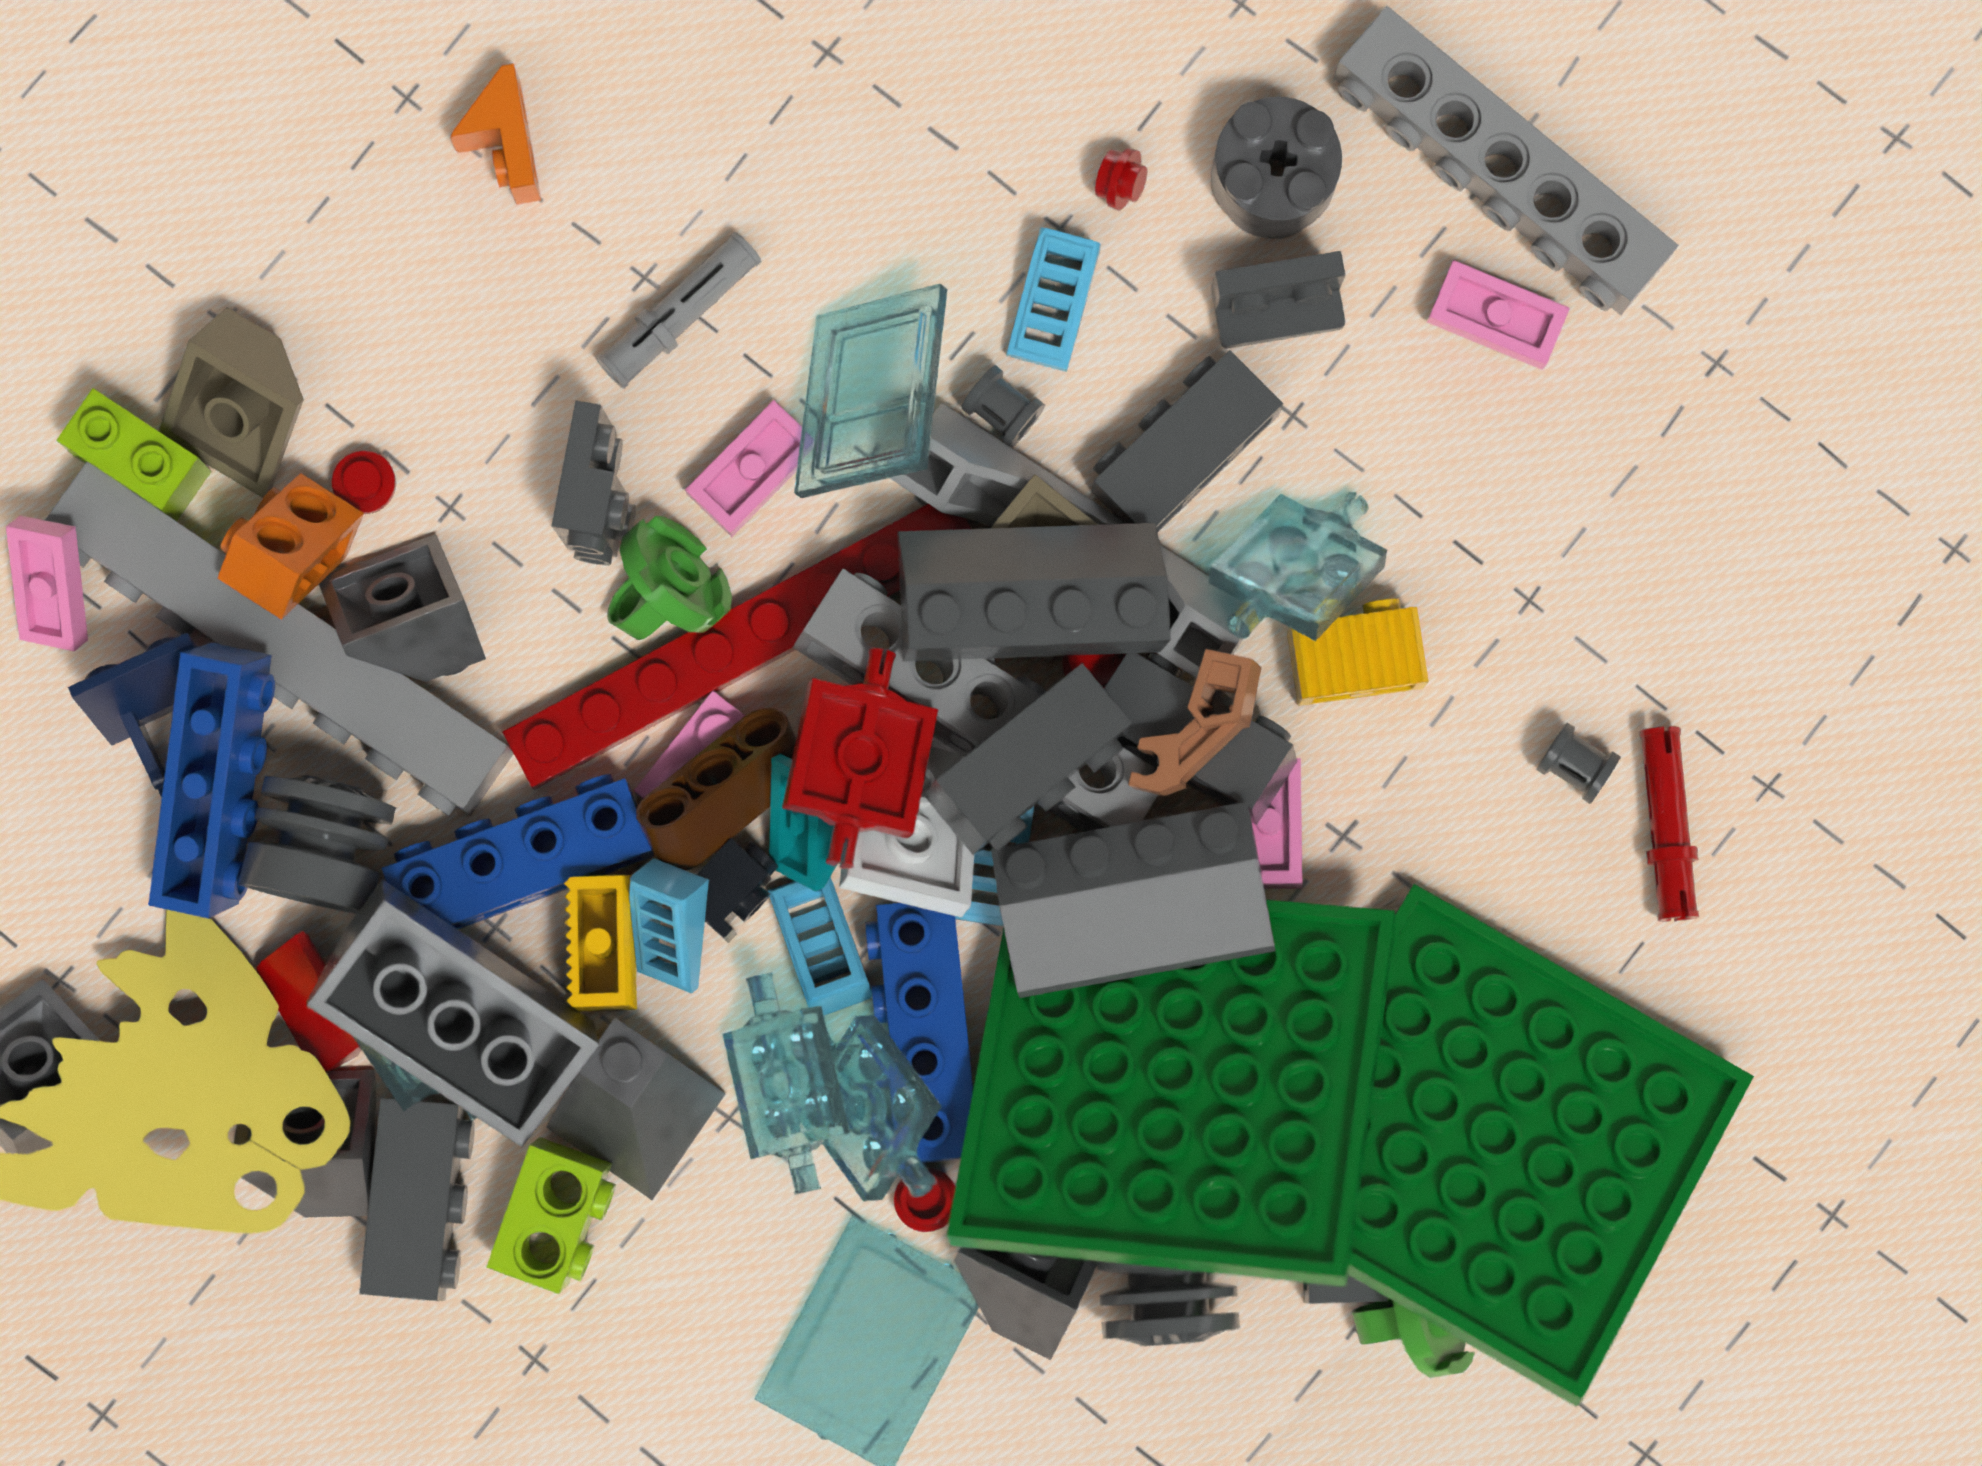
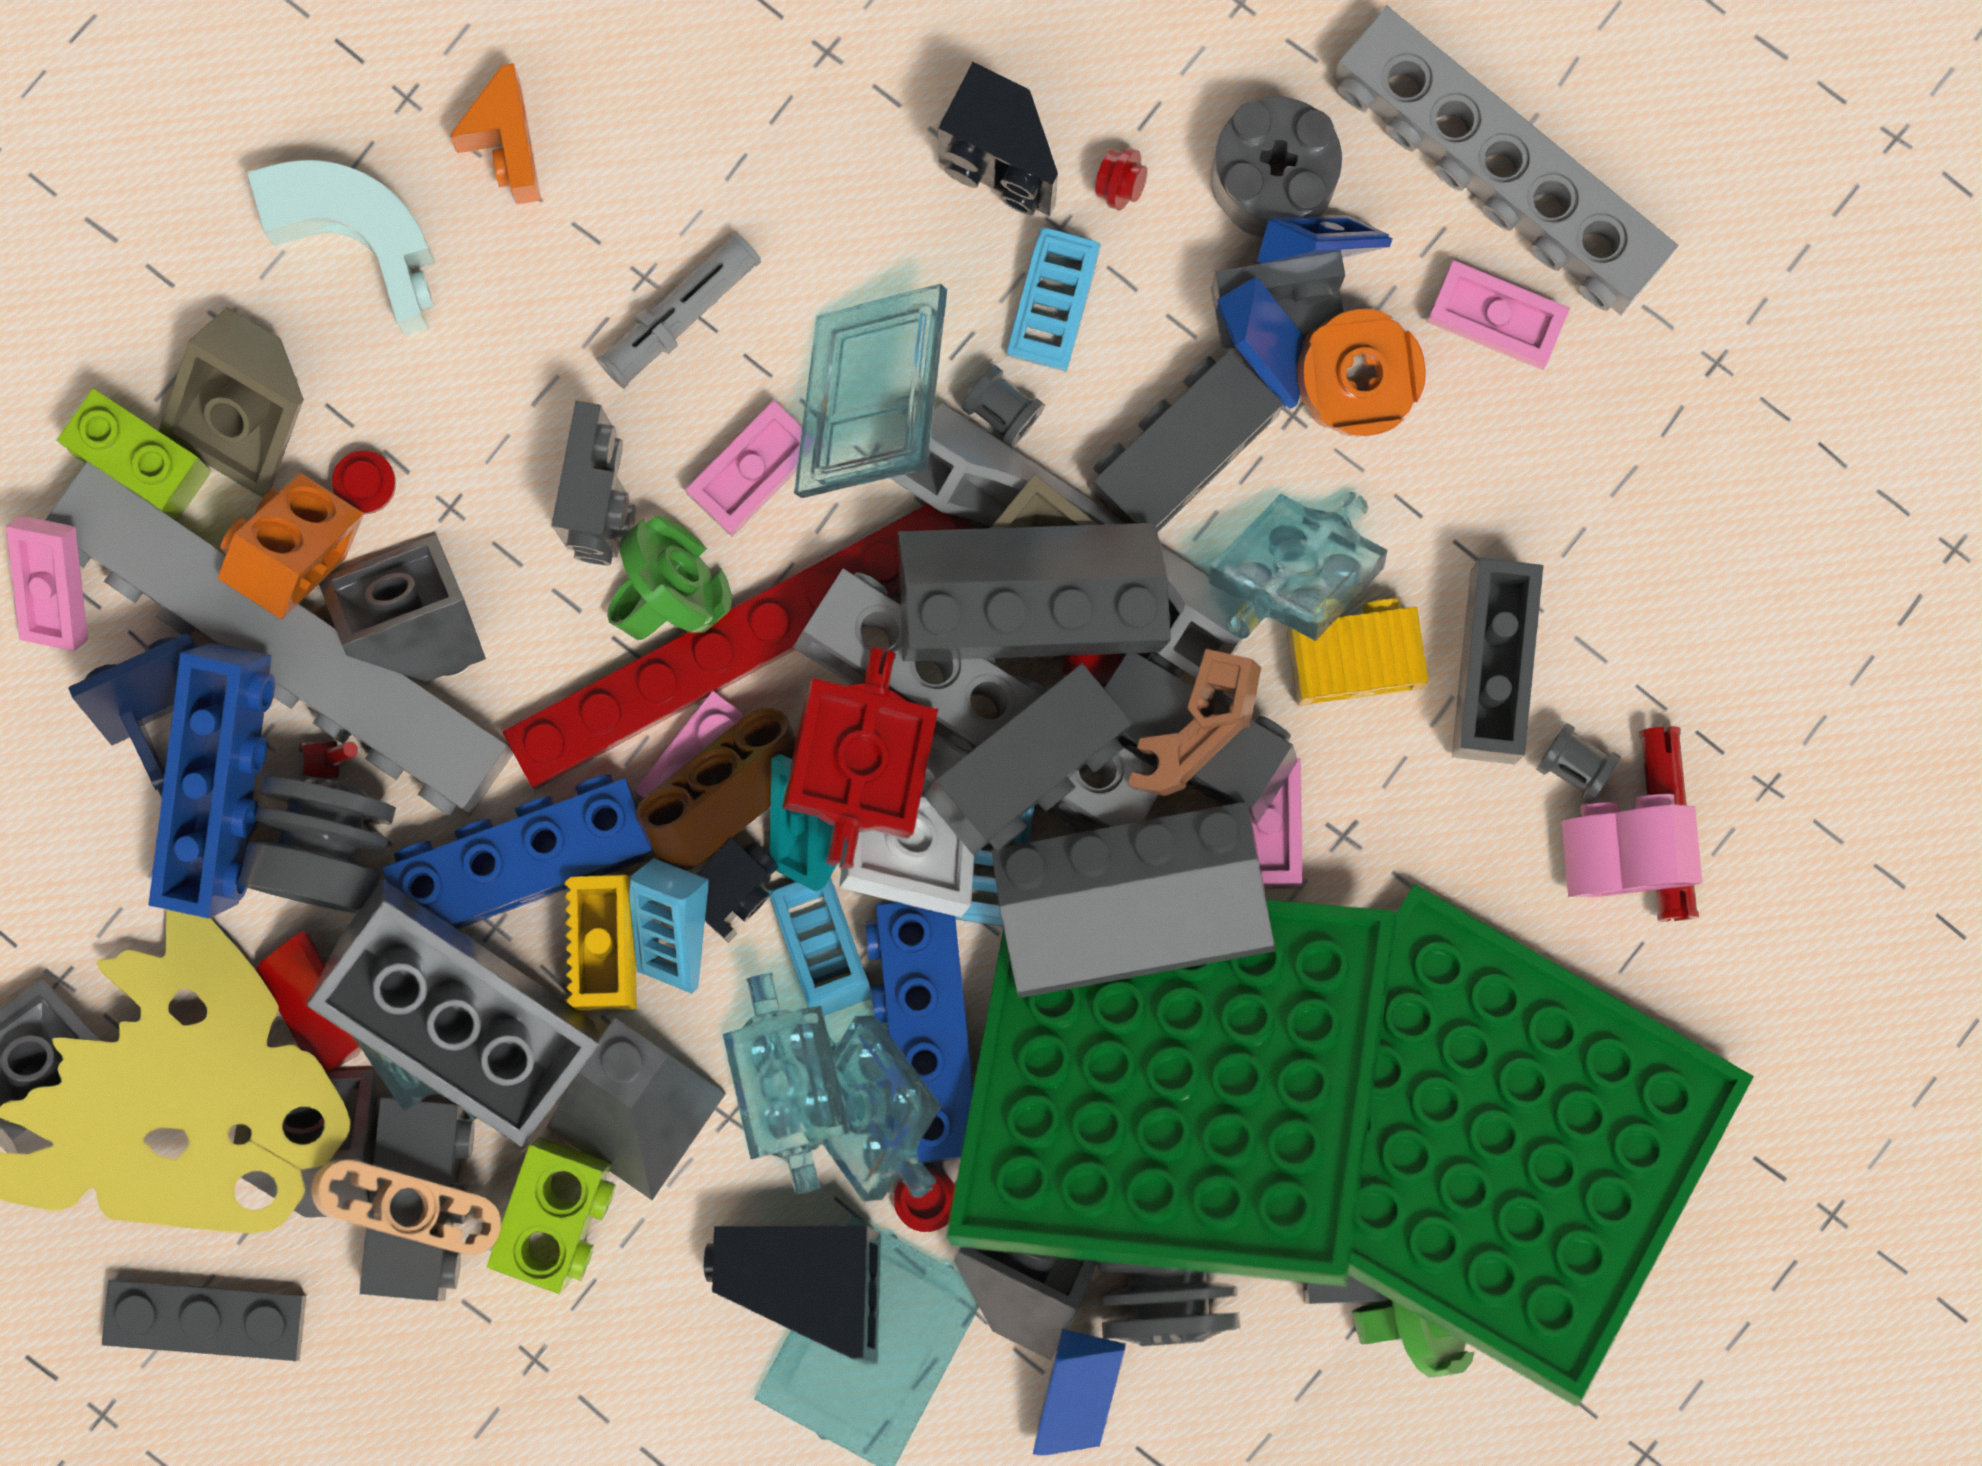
(204, 1320): none -> dark grey plate
(324, 758): none -> red hand
(332, 198): none -> light aqua arch
(456, 1202): none -> light nougat beam
(805, 1279): none -> black slope
(998, 140): none -> black slope
(1078, 1393): none -> blue slope
(1264, 337): none -> blue slope
(1316, 235): none -> blue slope
(1387, 397): none -> orange plate
(1497, 661): none -> dark grey brick
(1631, 848): none -> bright pink brick

